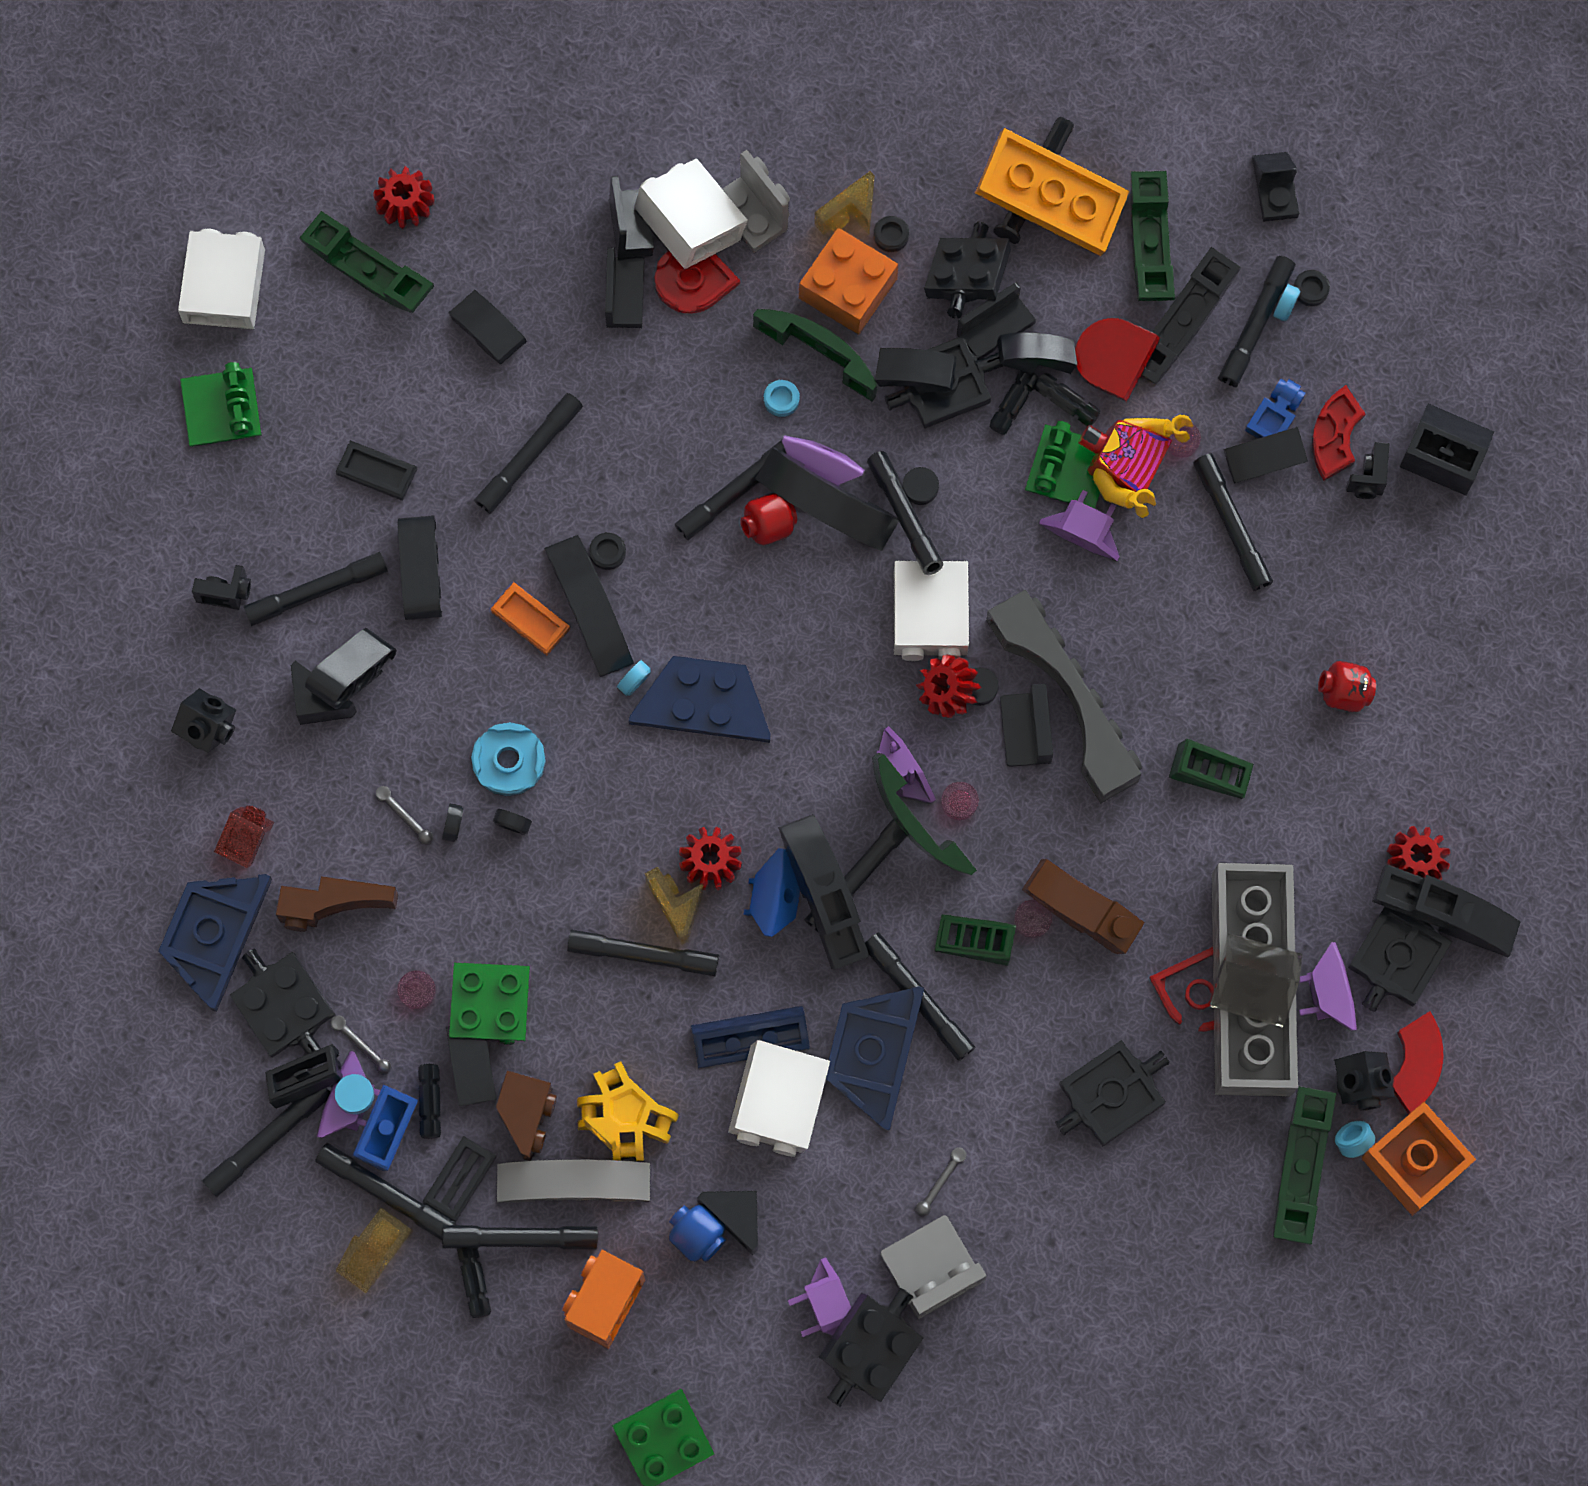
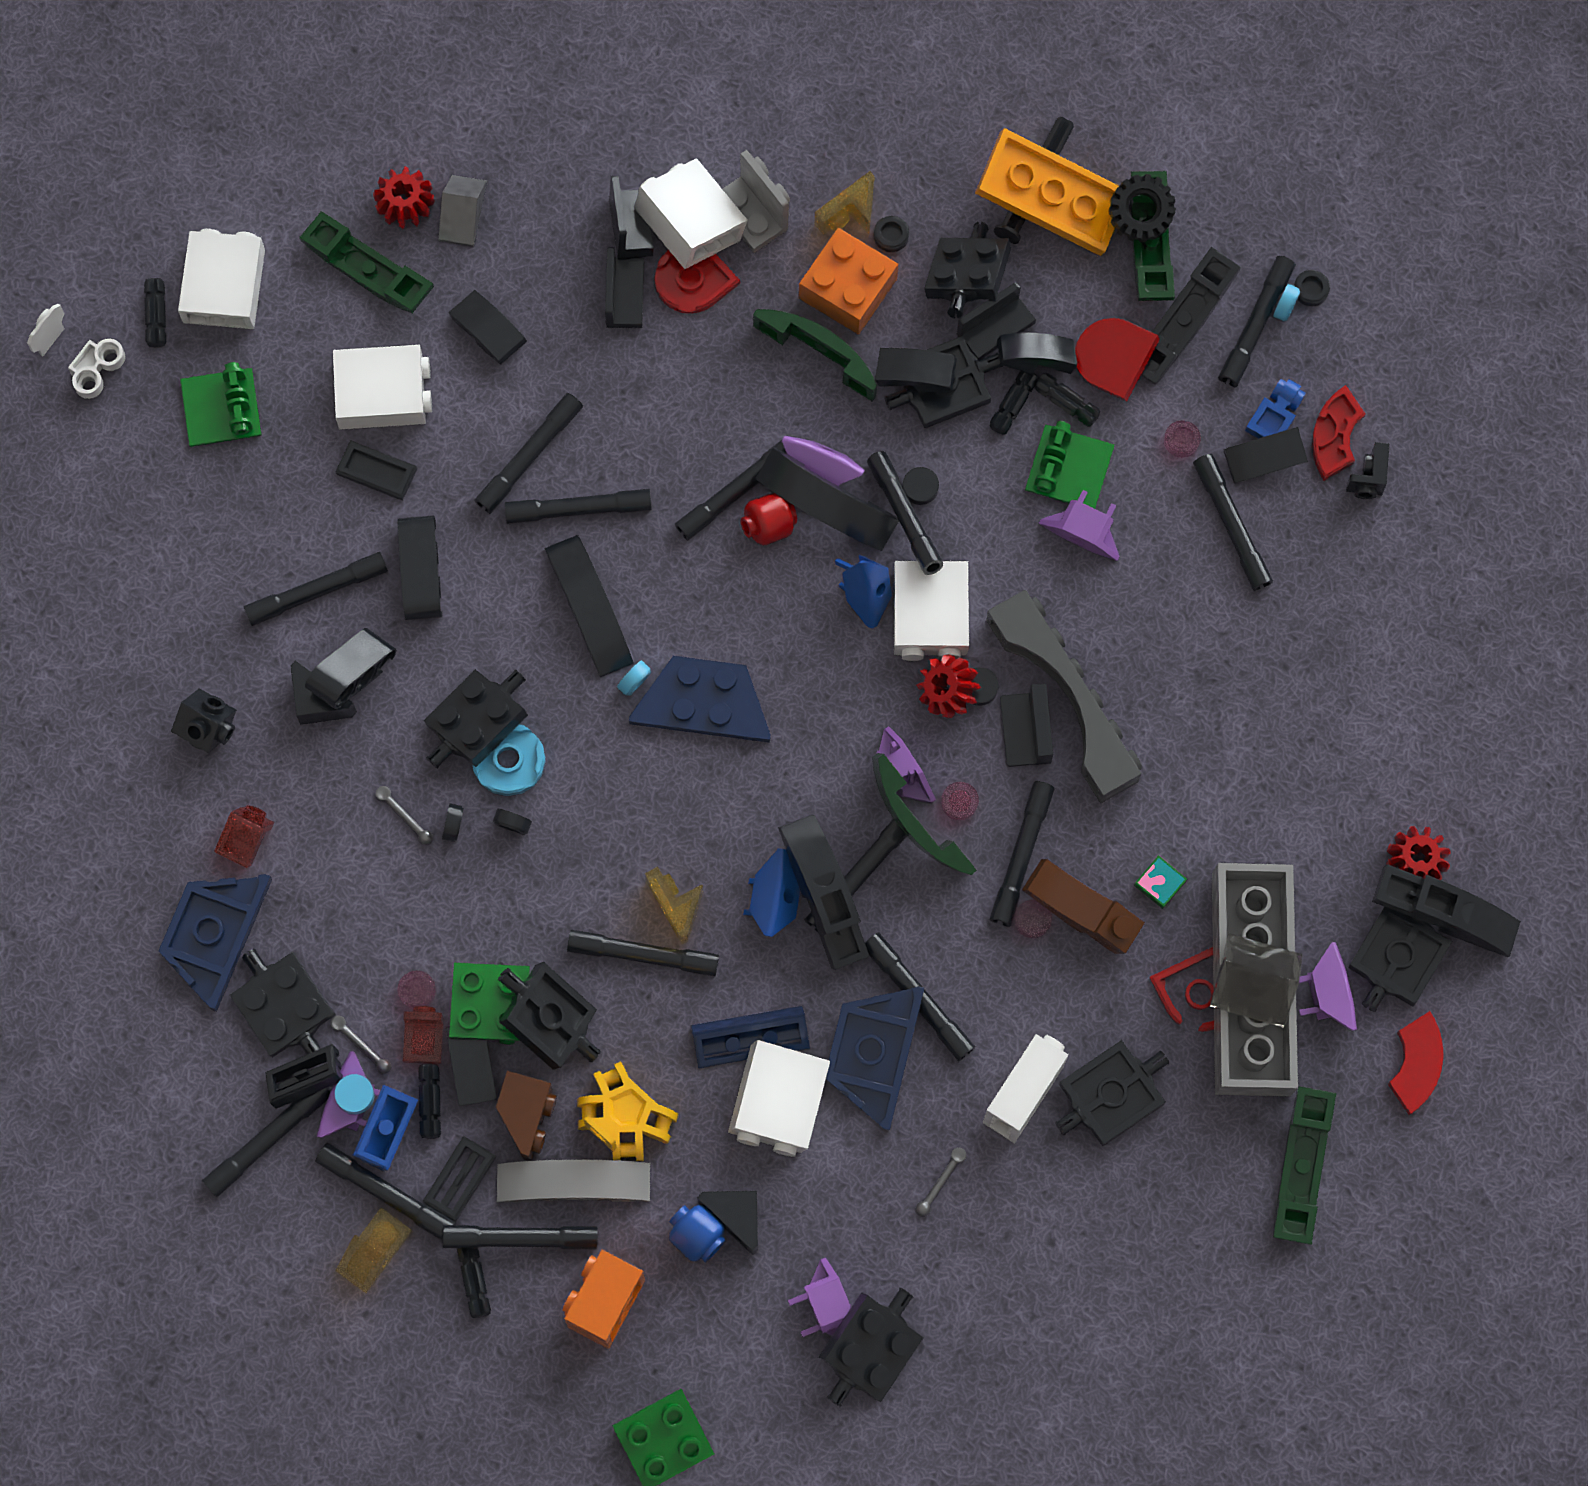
(88, 361): none -> white piece
(155, 312): none -> black axle
(219, 593): black bracket -> none
(305, 907): reddish brown slope -> none
(381, 387): none -> white brick
(423, 1035): none -> clear red bracket
(461, 210): none -> flat silver slope
(475, 718): none -> black plate
(530, 618): orange tile -> none
(540, 509): none -> black piece
(548, 1015): none -> black plate
(607, 551): black tile -> none
(725, 858): red gear -> none
(781, 398): medium azure tile -> none
(866, 588): none -> blue piece
(932, 1266): light grey bracket -> none
(987, 954): dark green slope -> none
(1026, 1087): none -> white brick
(1034, 814): none -> black piece
(1130, 457): torso -> none
(1142, 186): none -> black tyre
(1160, 882): none -> tile
(1193, 776): dark green slope -> none
(1276, 186): black slope -> none
(1347, 686): red head -> none
(1355, 1139): medium azure tile -> none
(1364, 1079): black brick -> none
(1418, 1158): orange brick -> none
(1447, 449): black slope -> none

